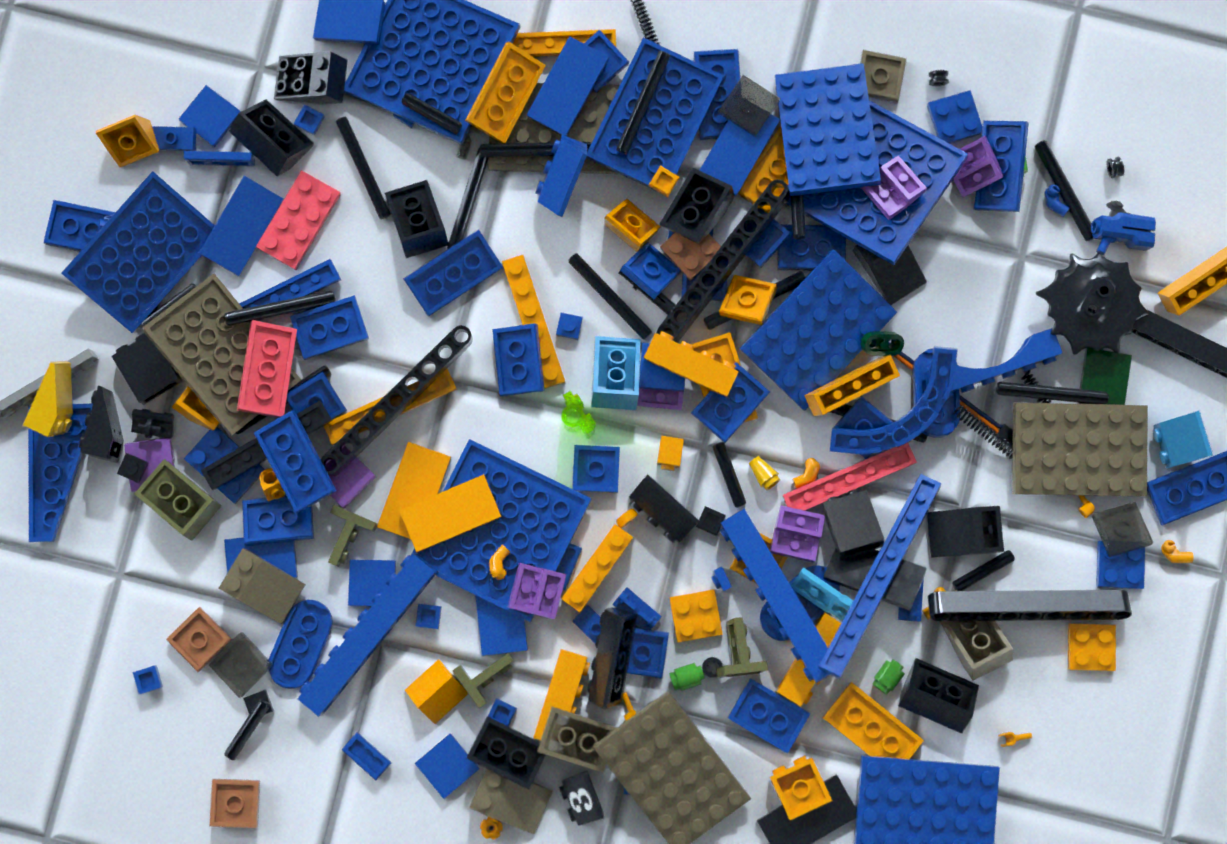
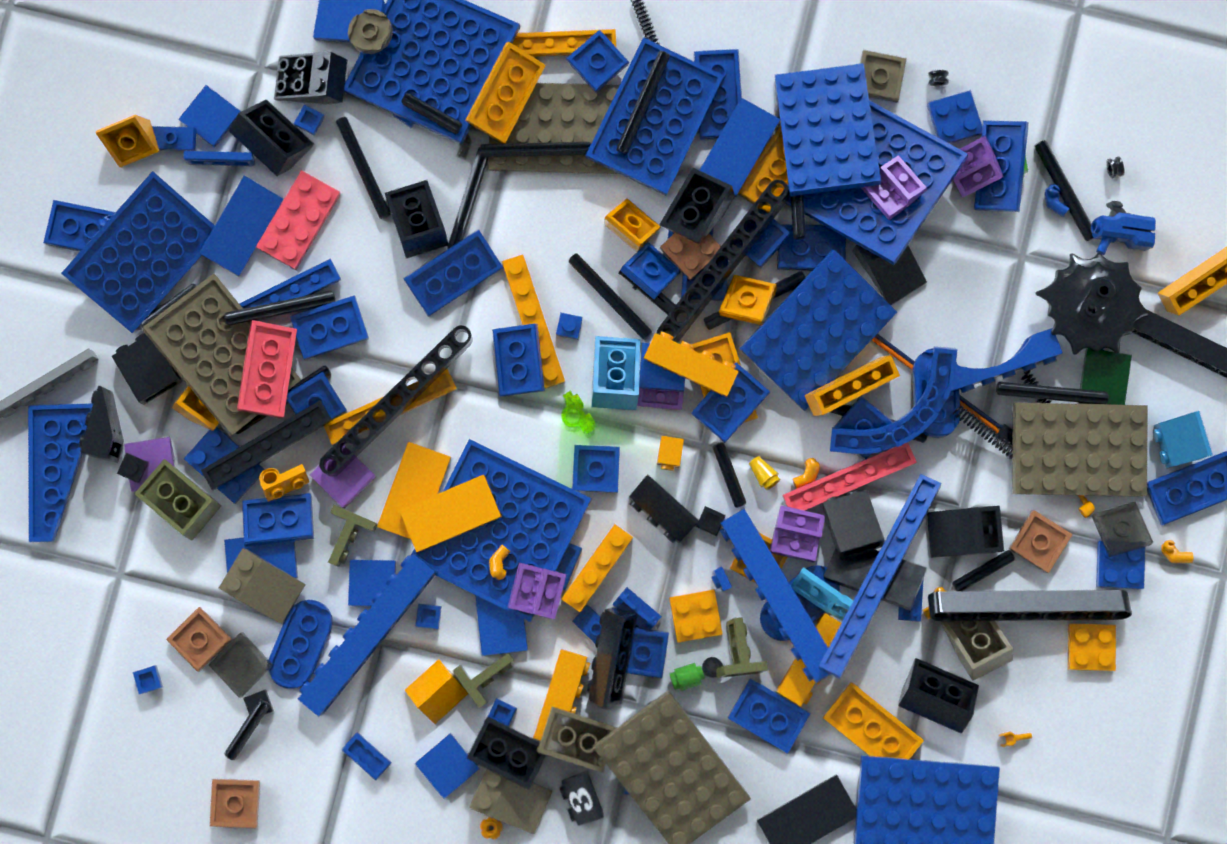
(53, 402): yellow slope -> none
(152, 423): black hips -> none
(295, 461): blue tile -> none
(370, 31): none -> dark tan tile
(561, 174): blue slope -> none
(567, 86): blue tile -> none
(626, 518): light orange tile -> none
(632, 712): light orange hand -> none
(664, 181): light orange tile -> none
(749, 105): clear smoke tile -> none
(800, 787): light orange plate -> none
(880, 343): dark green plate -> none
(888, 676): bright green brick -> none
(1040, 541): none -> nougat plate

